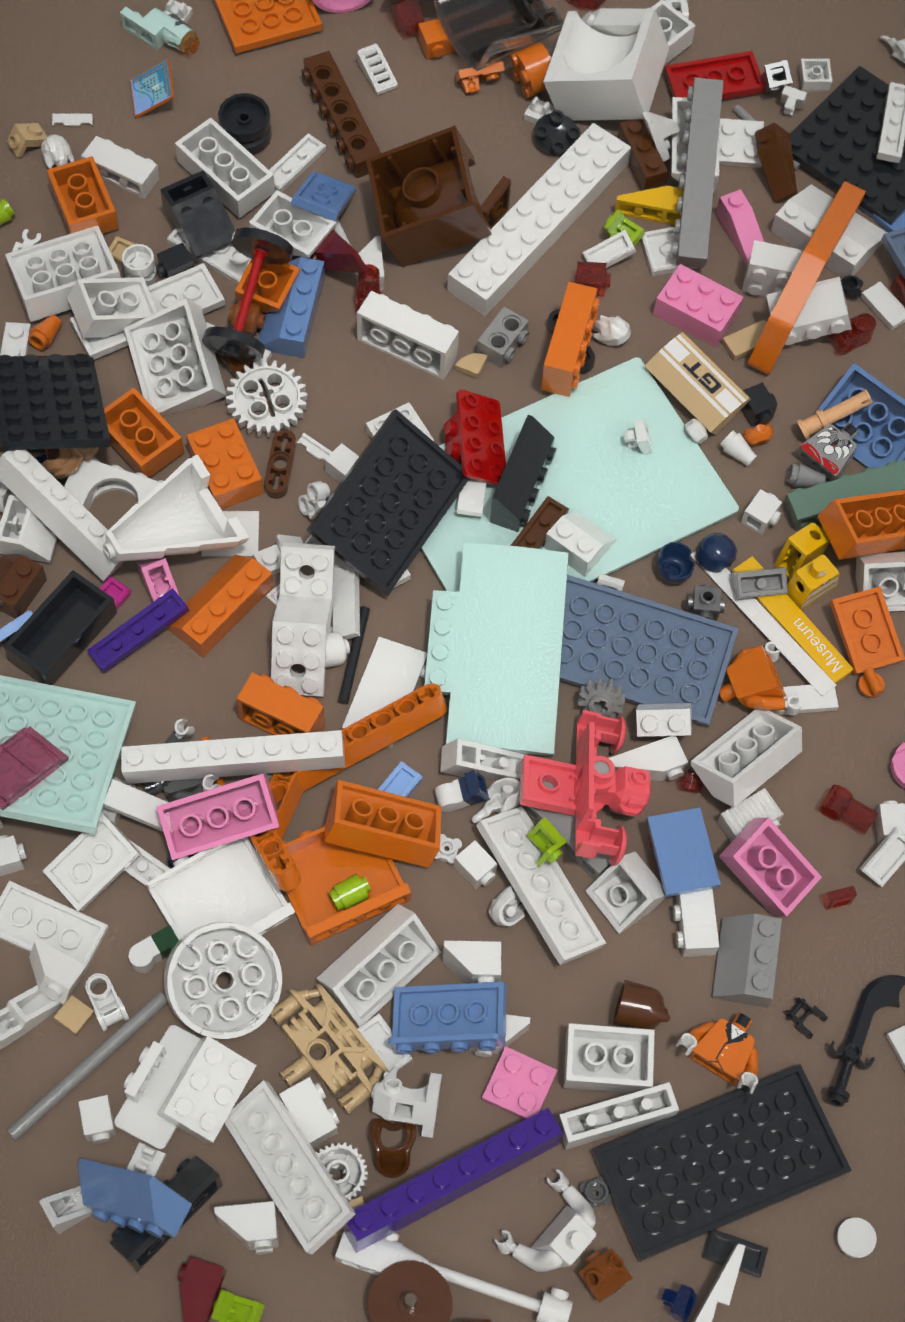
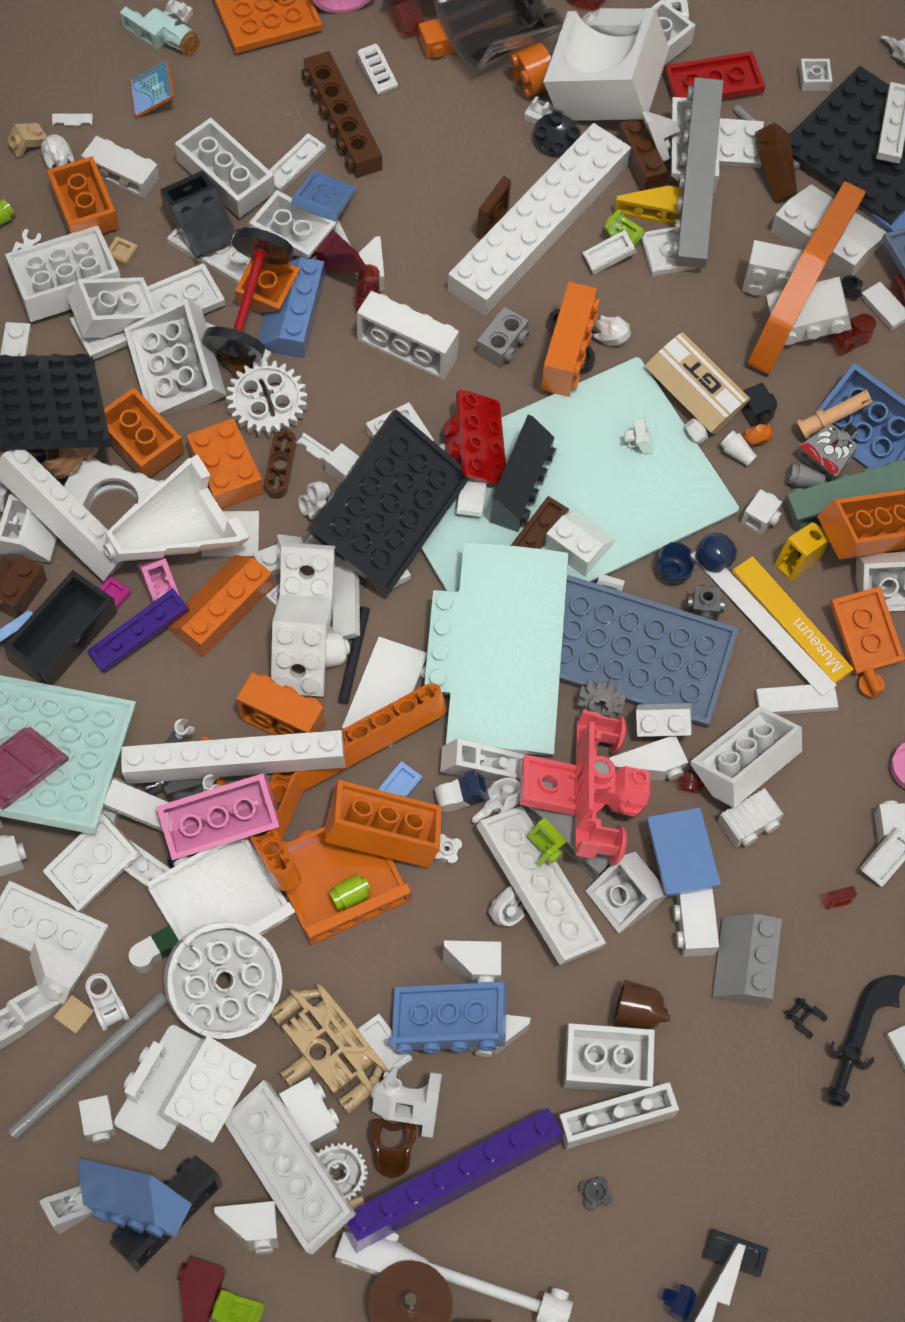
(44, 333): orange cone -> none
(139, 262): white wheel -> none
(146, 1160): white tile -> none
(174, 261): black brick -> none
(247, 121): black wheel -> none
(254, 321): dark orange head -> none
(377, 963): white slope -> none
(426, 197): reddish brown piece -> none
(470, 78): orange hinge -> none
(471, 364): tan tile -> none
(476, 865): white brick -> none
(519, 1084): bright pink plate -> none
(564, 1237): white torso -> none
(593, 275): clear red brick -> none
(604, 1274): dark orange brick -> none
(698, 305): bright pink brick -> none
(720, 1162): black plate -> none
(725, 1050): orange torso -> none
(739, 222): bright pink slope -> none
(743, 341): tan tile -> none
(757, 682): orange torso -> none
(760, 582): light grey slope -> none
(770, 866): bright pink brick -> none
(776, 76): brick -> none
(792, 99): white tile -> none
(816, 579): yellow torso -> none
(841, 806): clear red piece -> none
(856, 1237): white piece -> none

